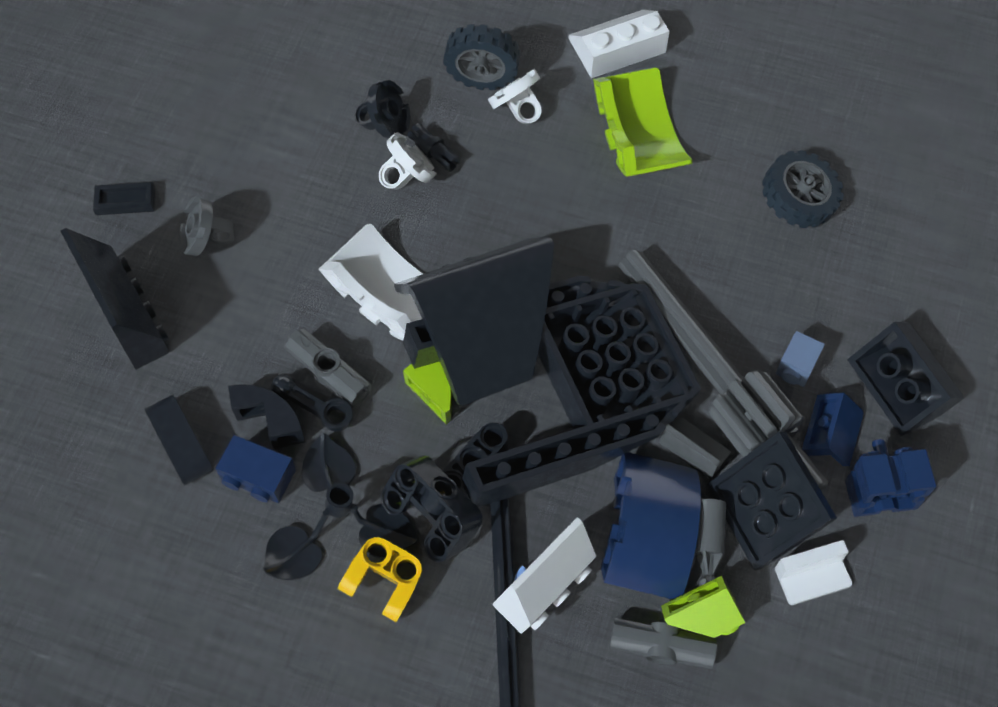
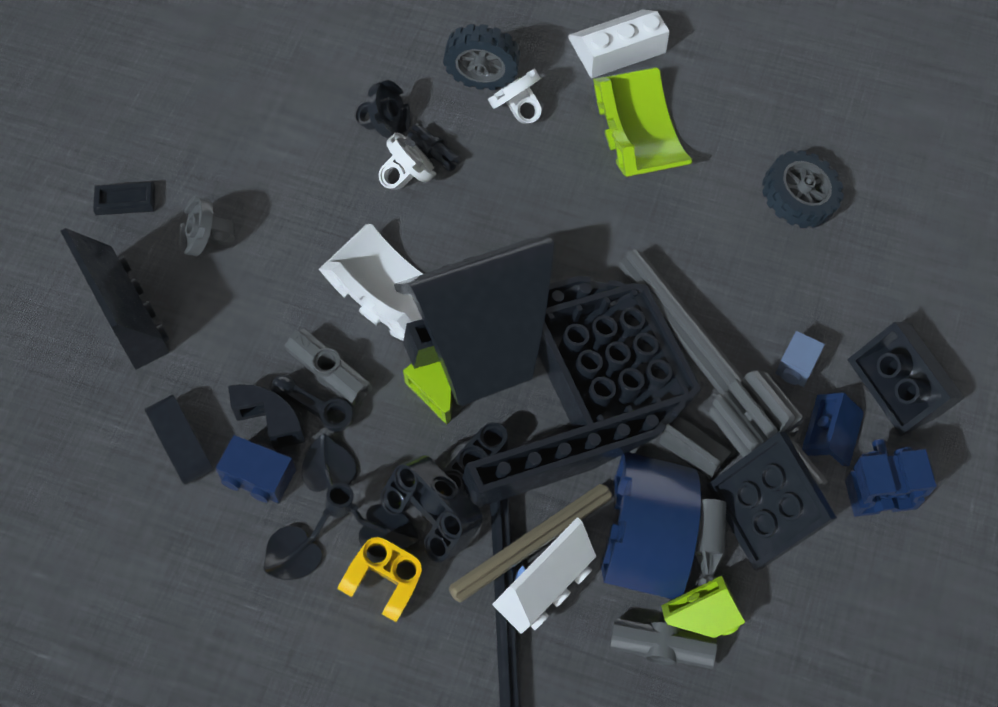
(529, 543): none -> dark tan axle
(814, 573): white panel -> none

